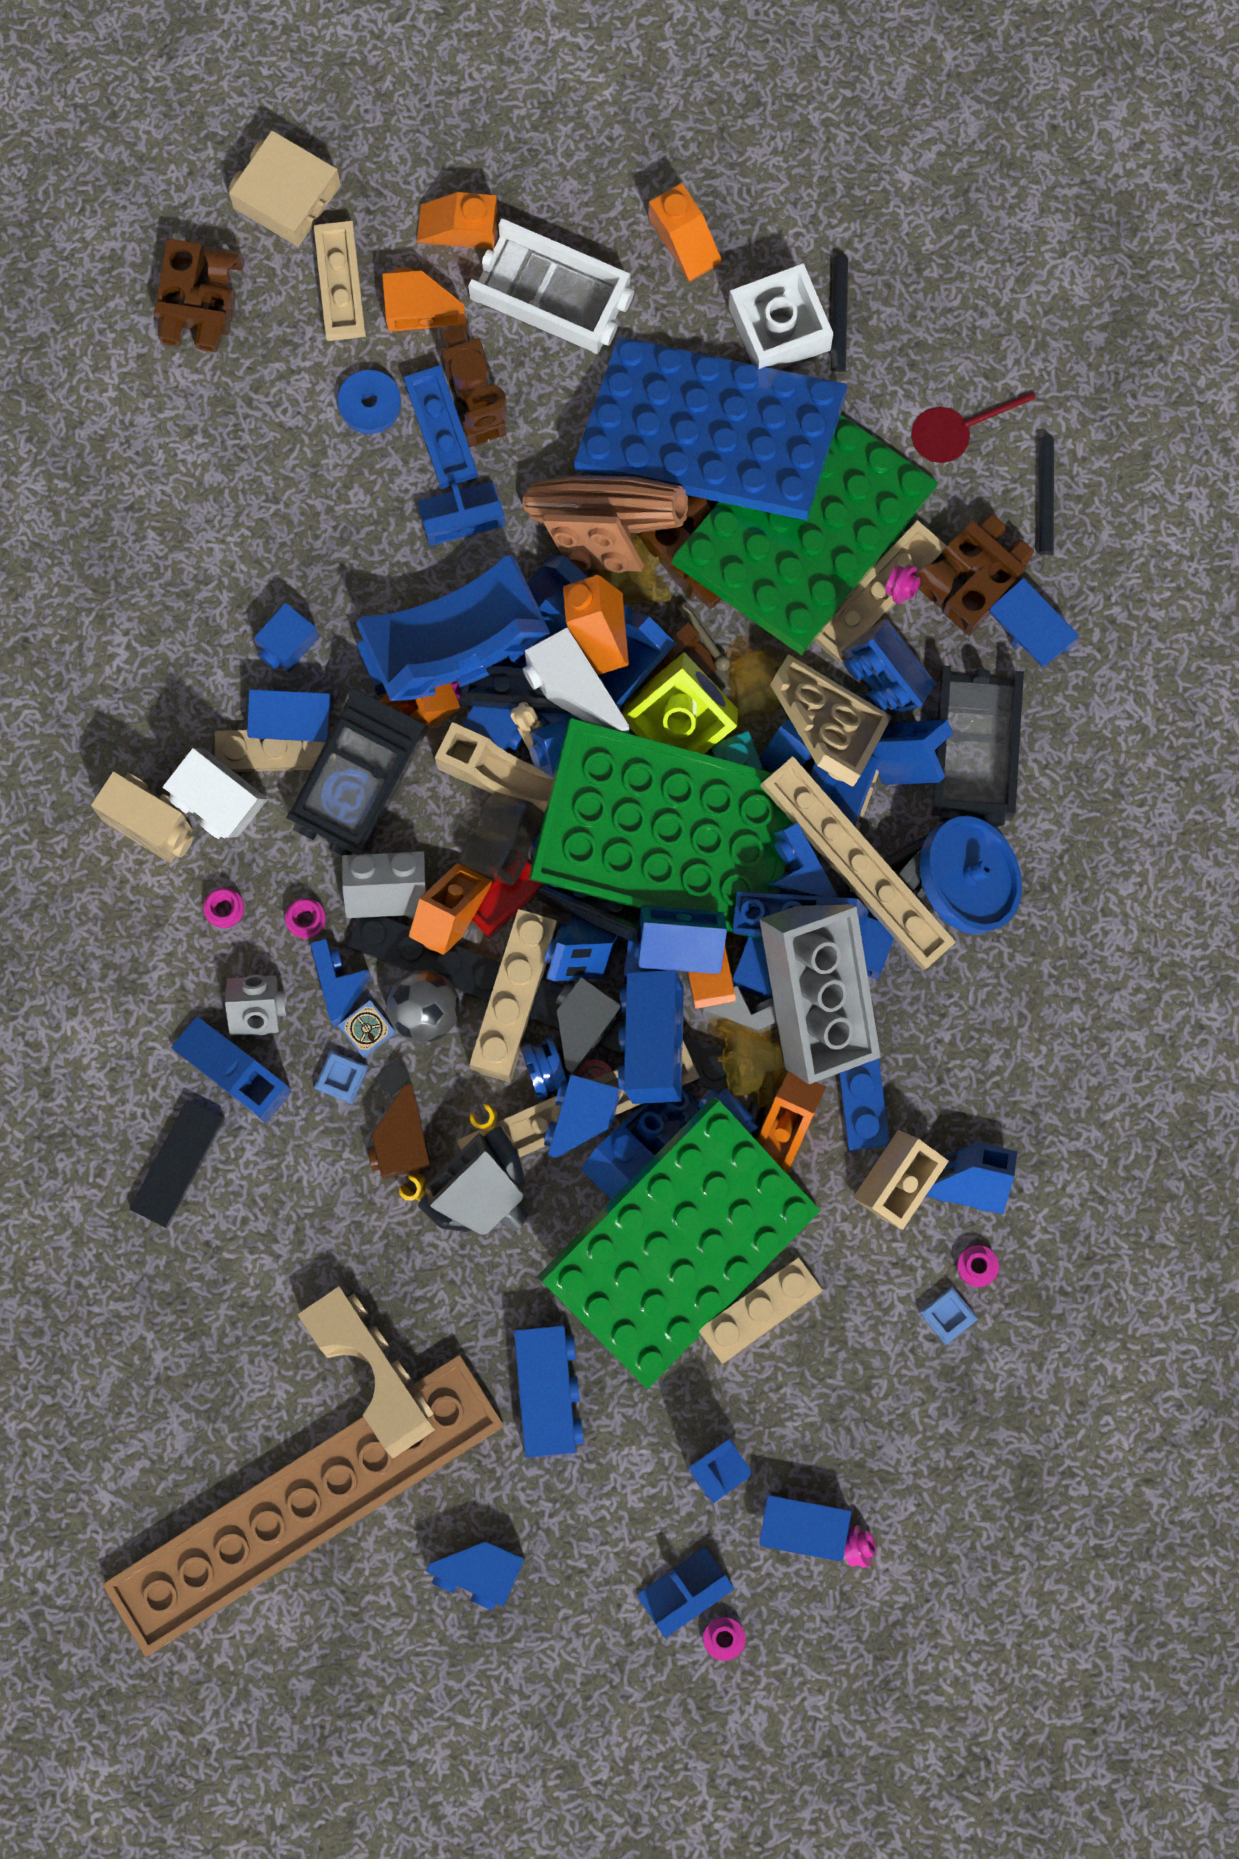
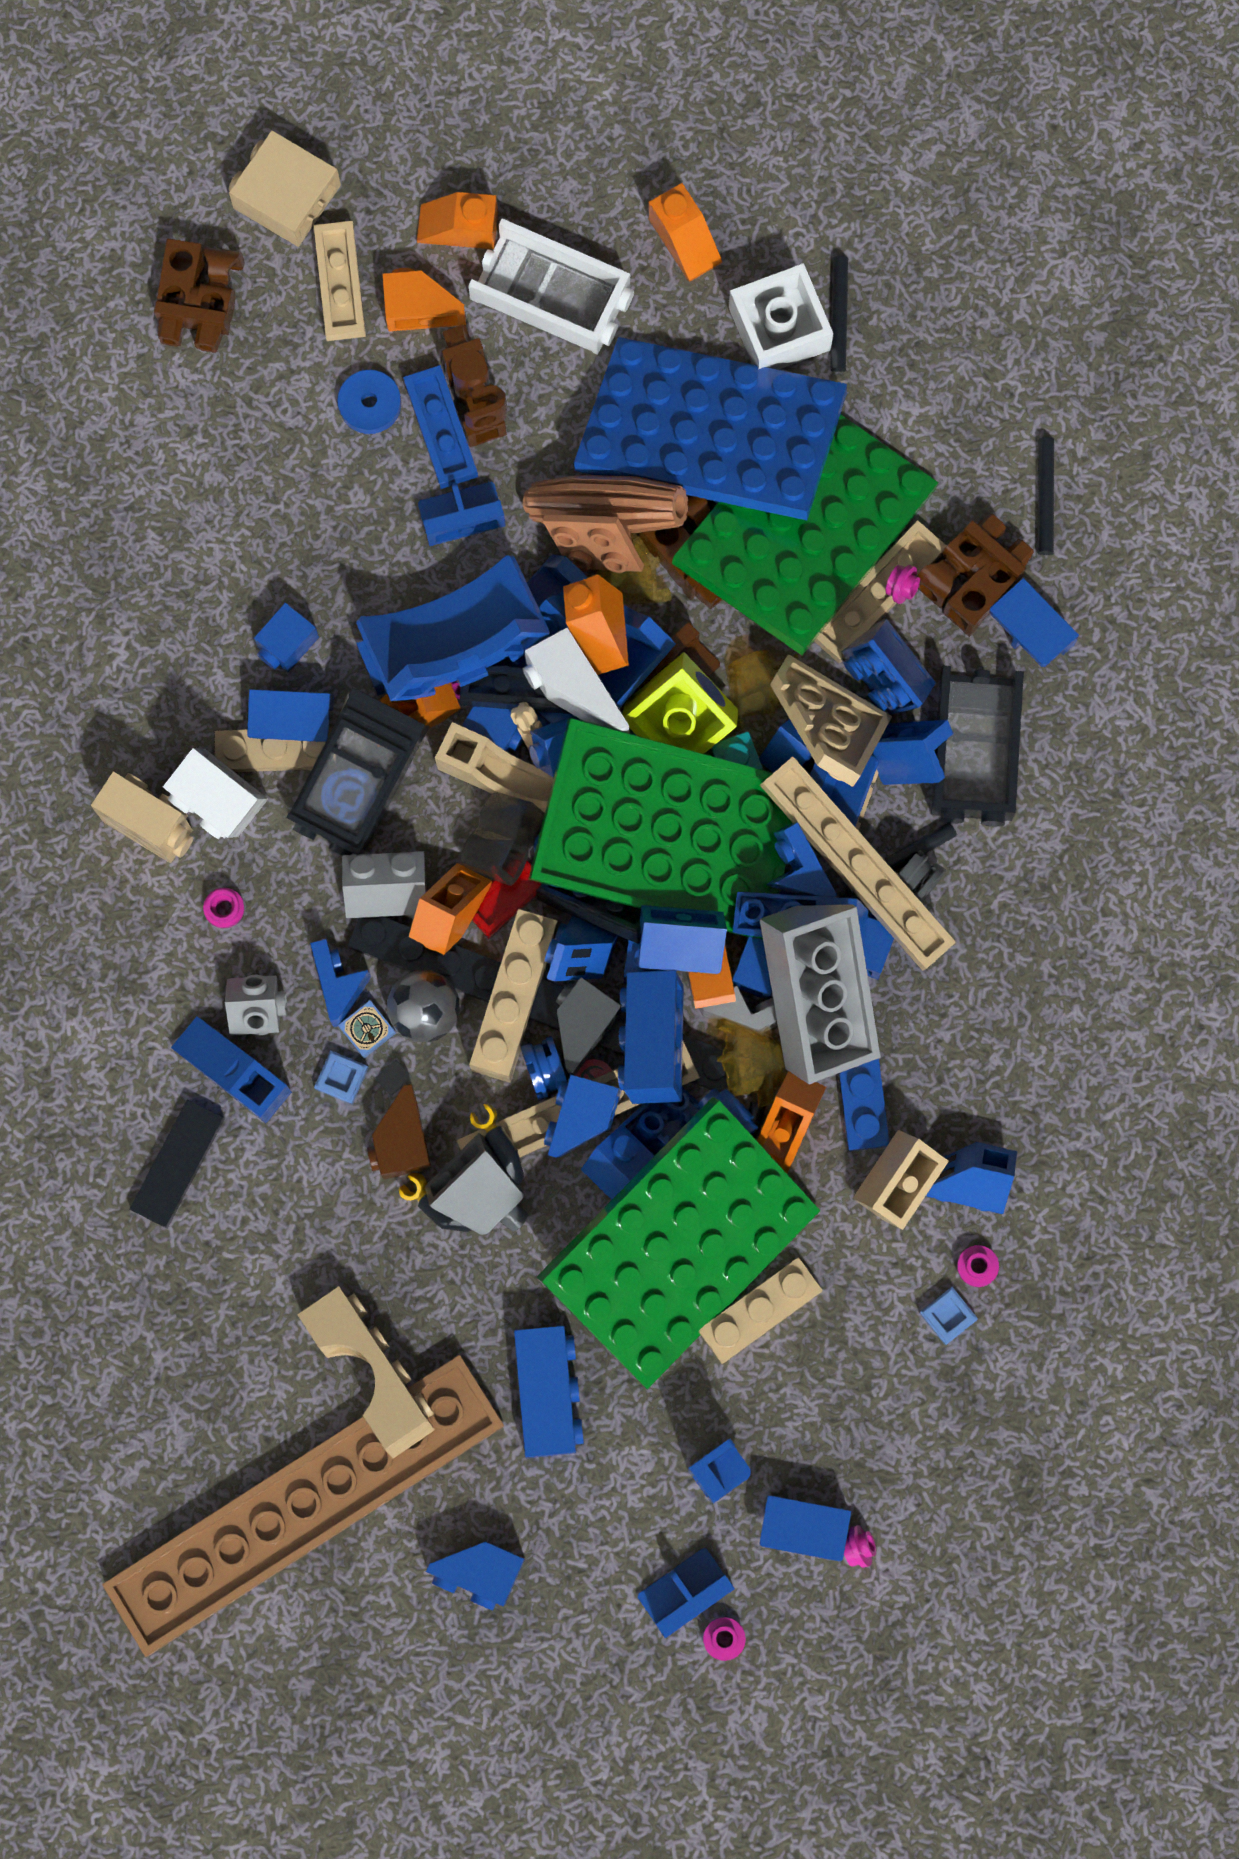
(297, 908): dark pink plate -> none
(721, 662): dark tan hinge -> none
(944, 434): dark red piece -> none
(970, 875): blue piece -> none

